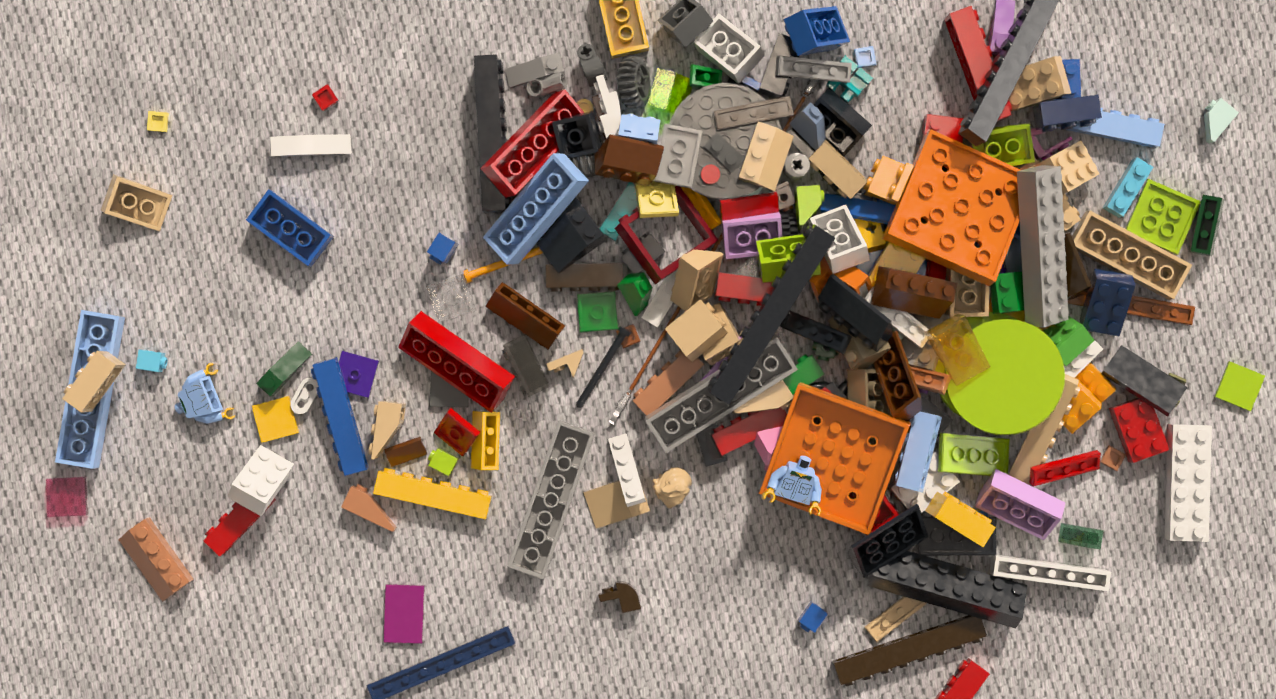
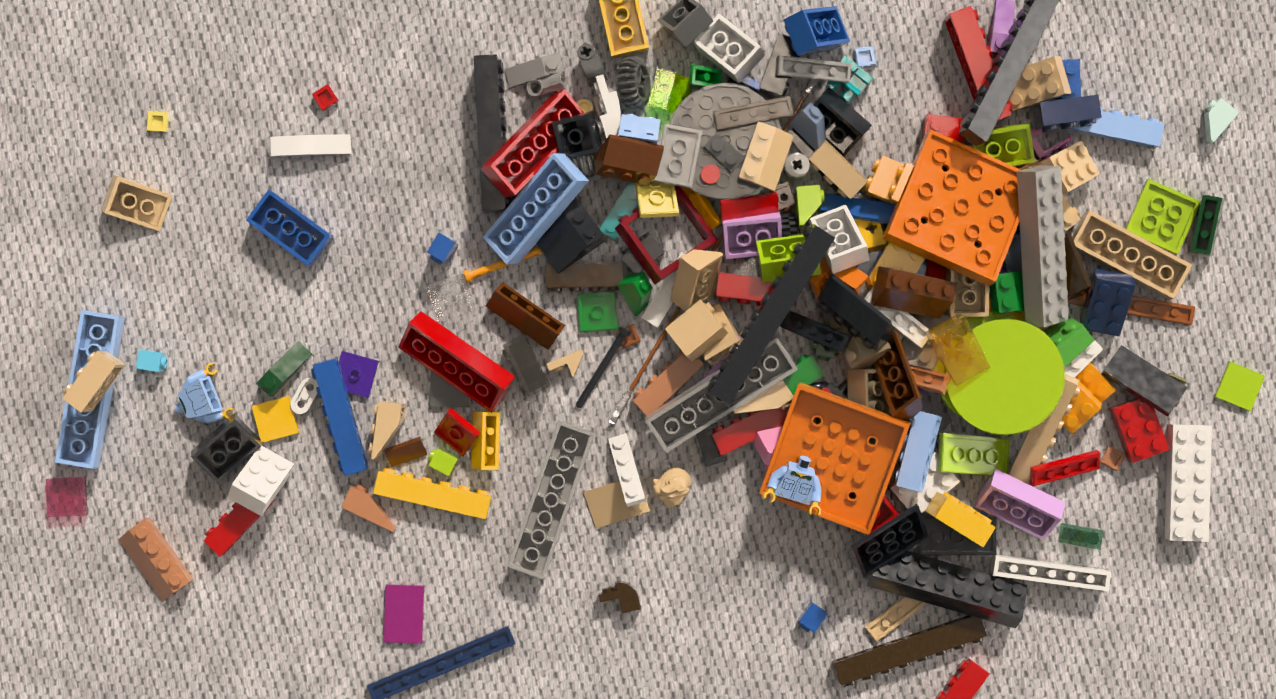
(226, 448): none -> black brick
(1127, 187): medium azure brick -> none

